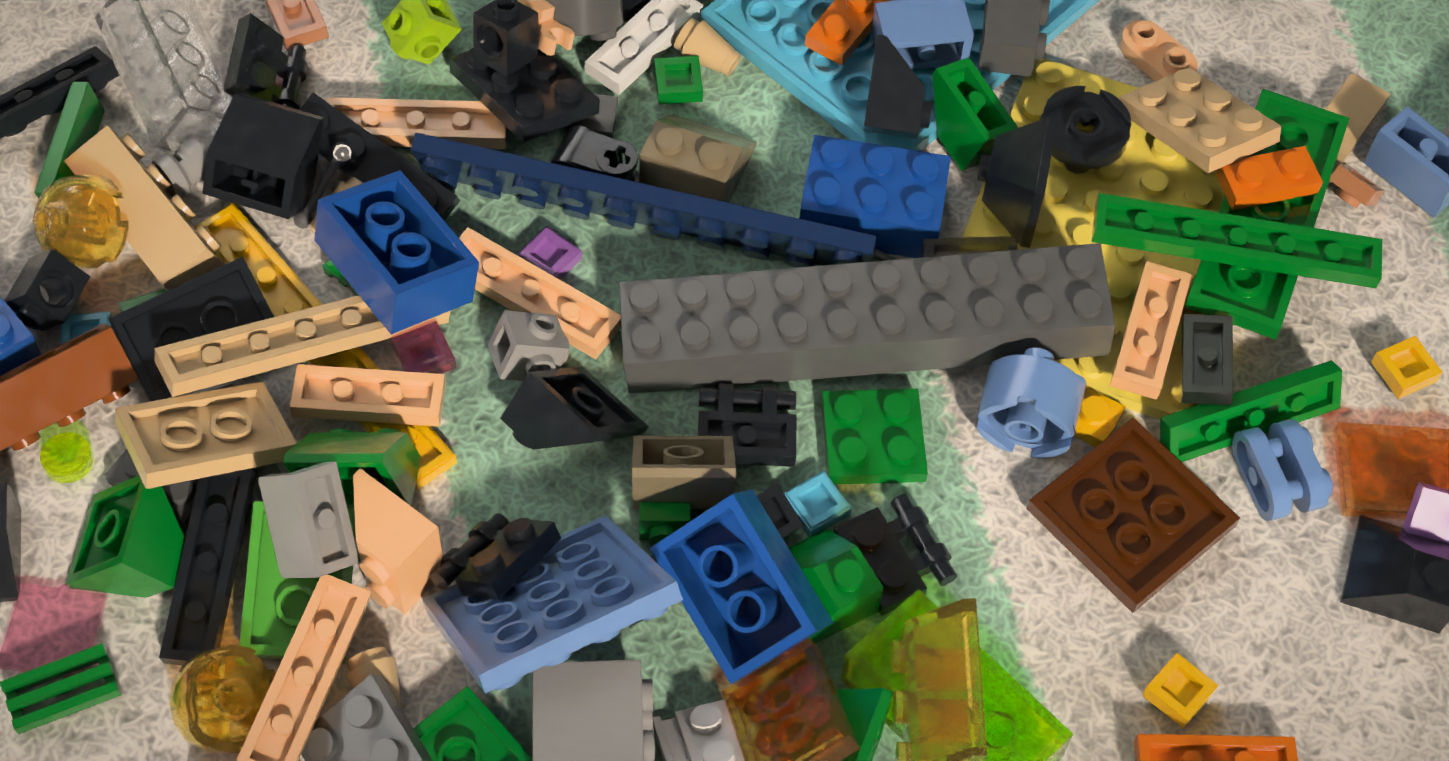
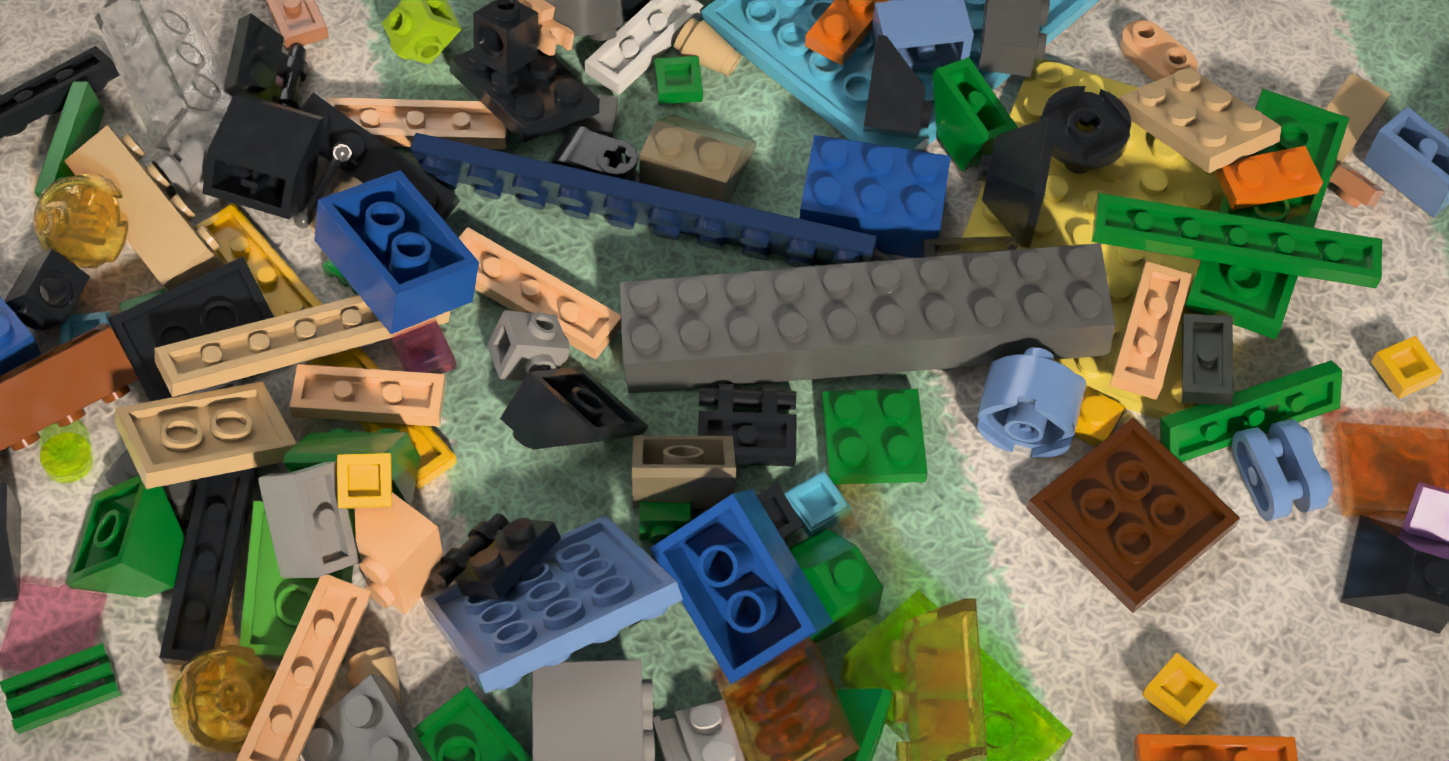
(364, 481): none -> yellow plate
(551, 253): medium lavender tile -> none
(886, 556): black plate -> none

